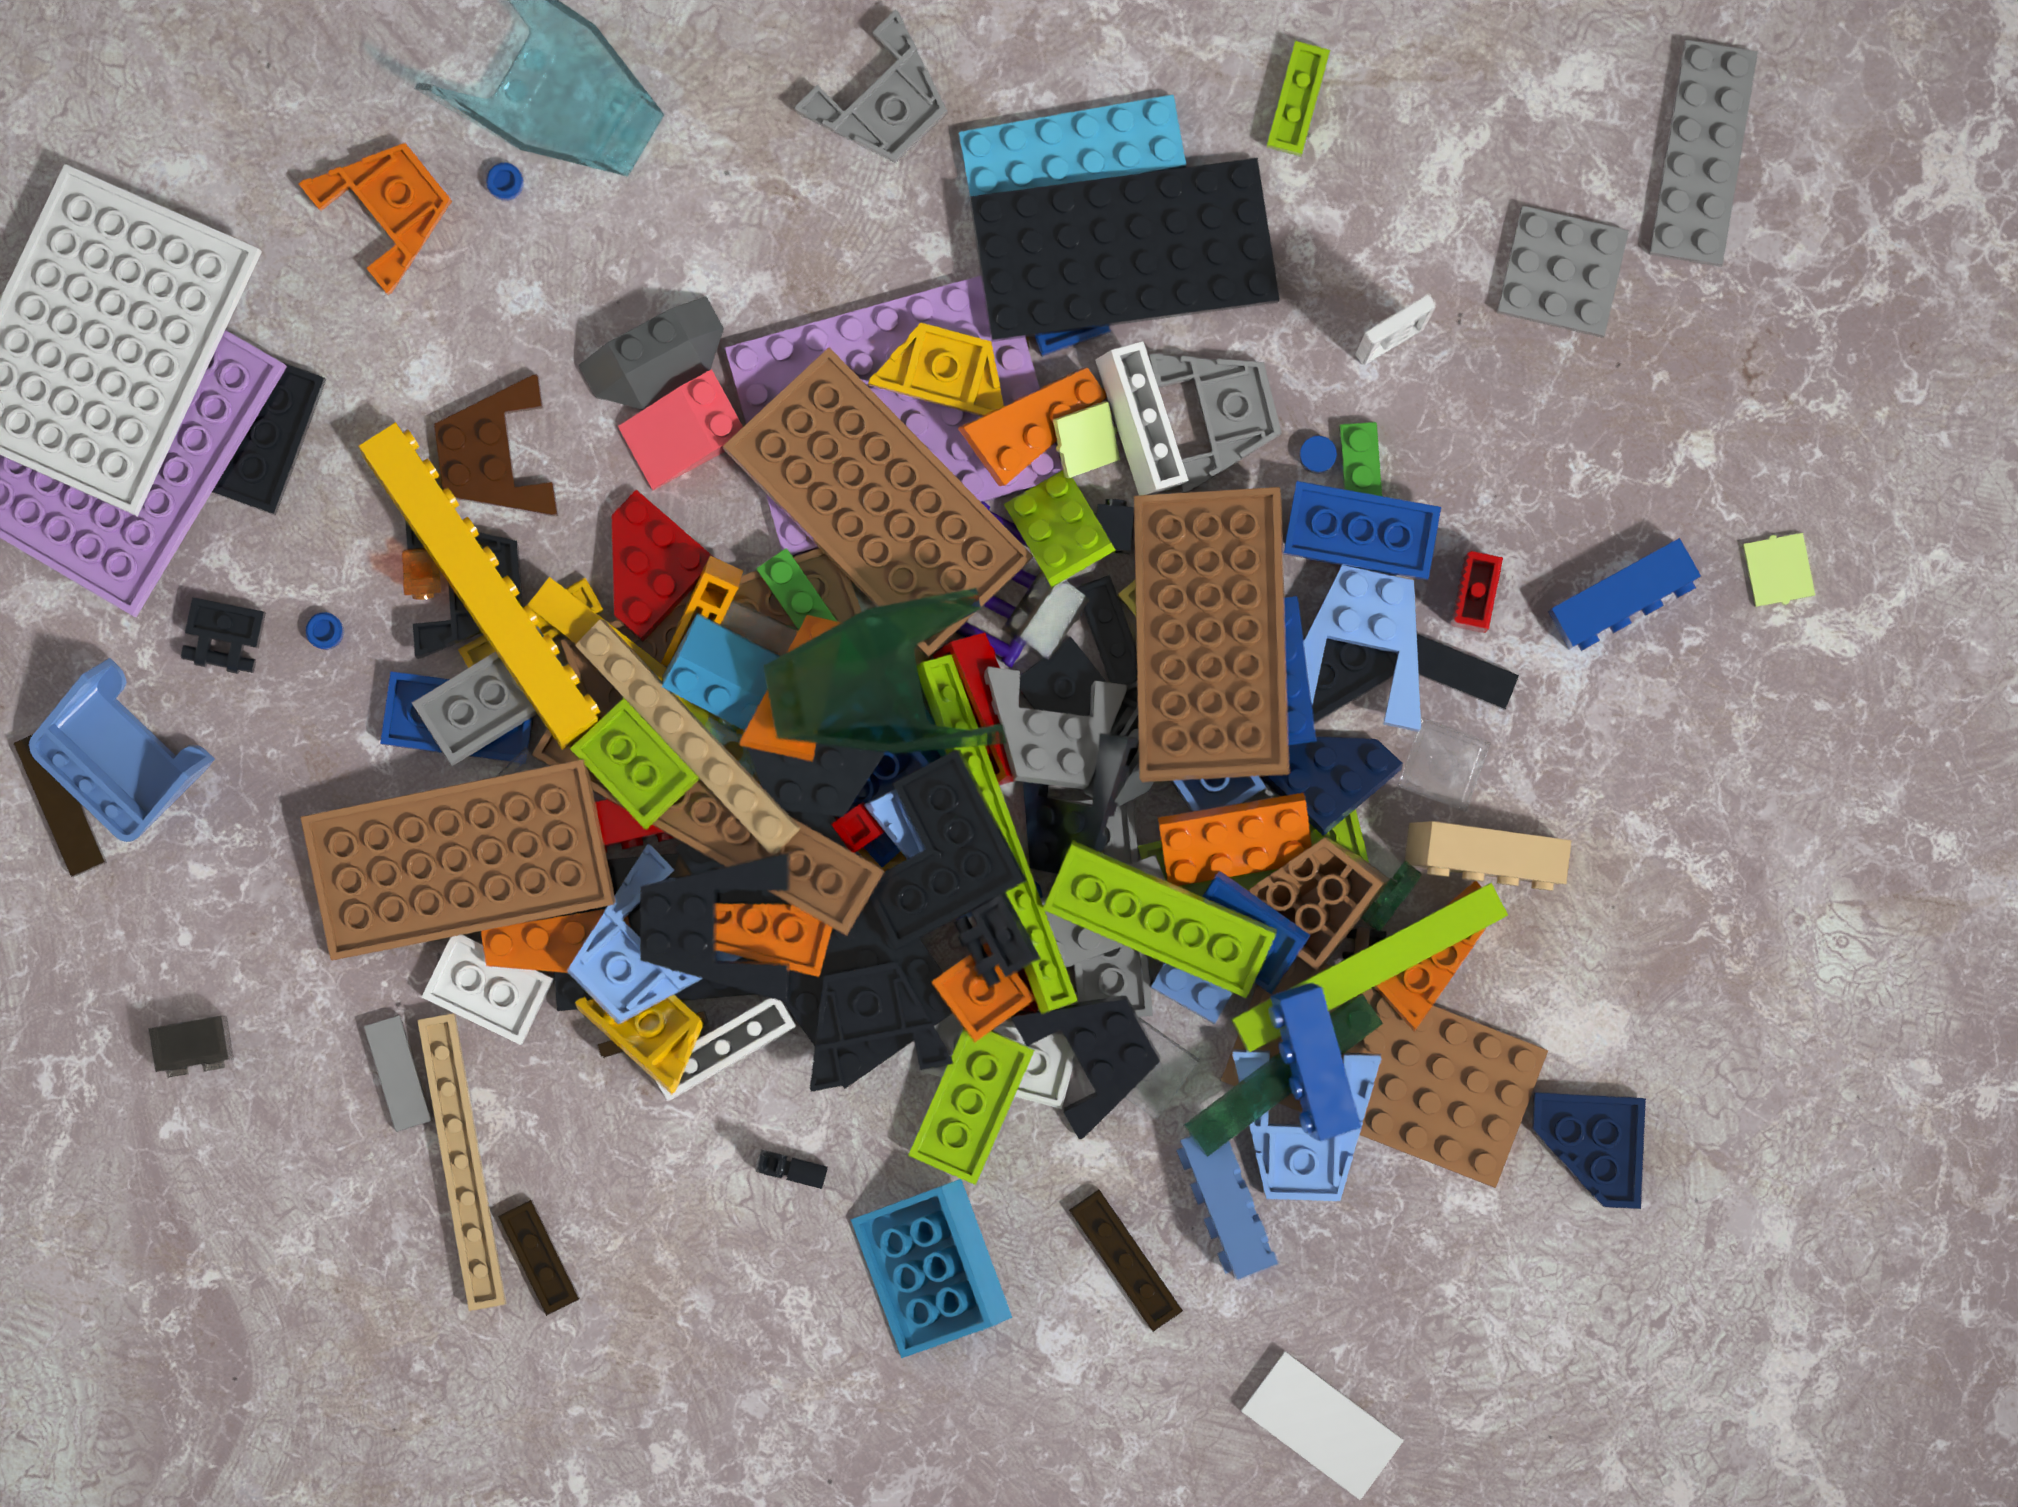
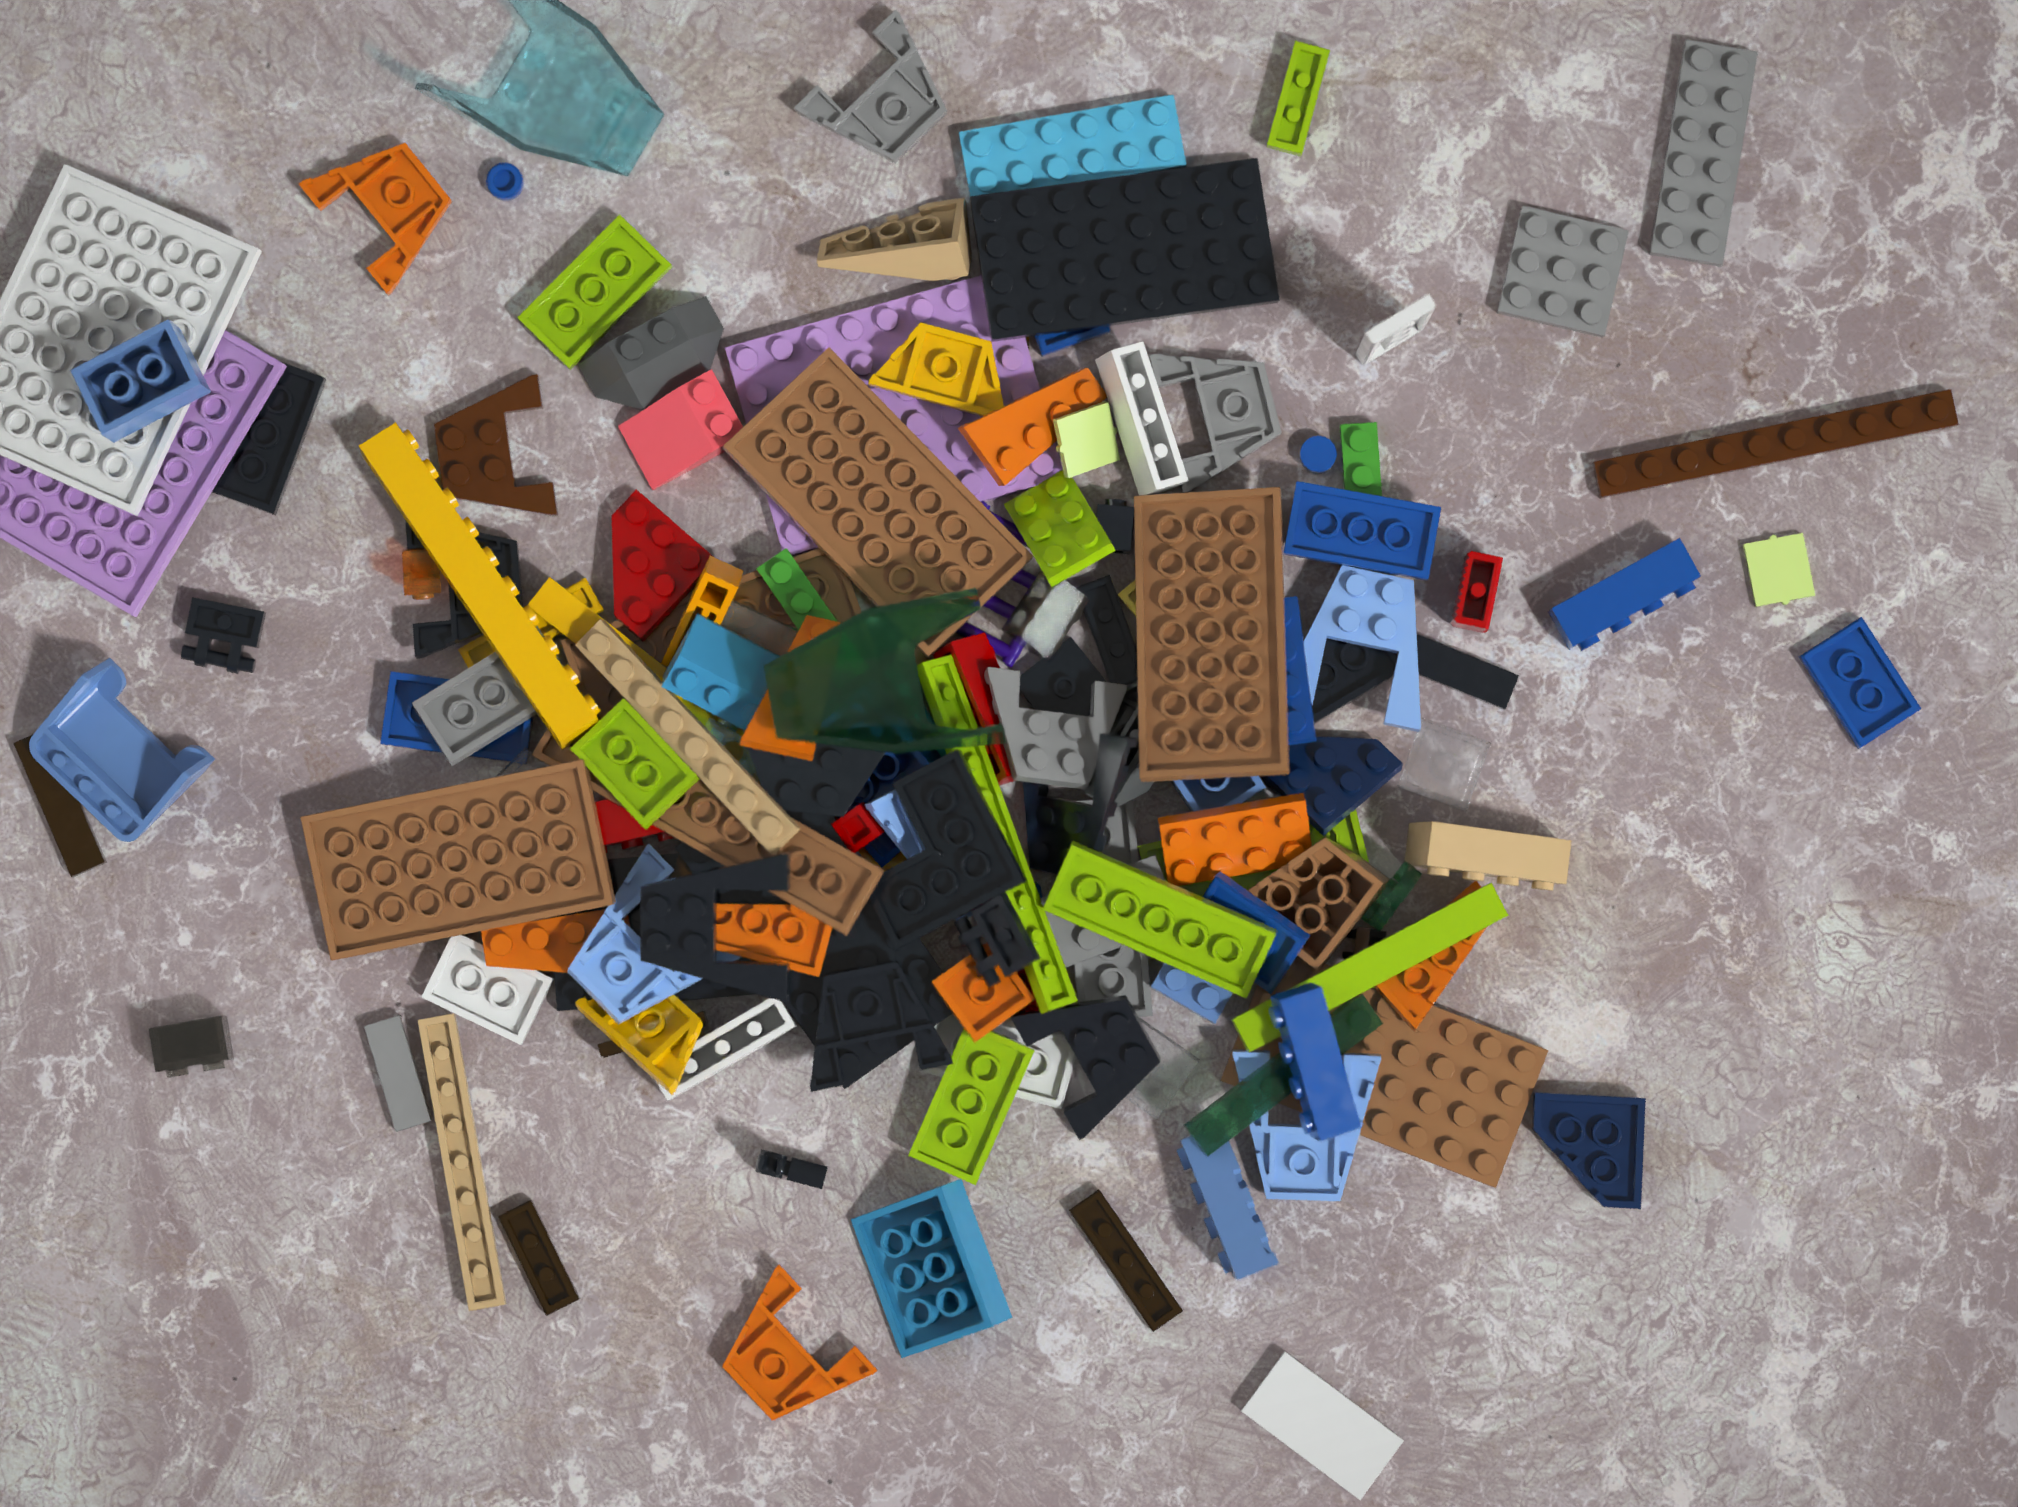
(140, 381): none -> medium blue brick
(324, 631): blue tile -> none
(594, 292): none -> lime plate
(777, 1366): none -> orange wing
(920, 246): none -> tan wedge
(1775, 443): none -> reddish brown plate
(1860, 682): none -> blue tile

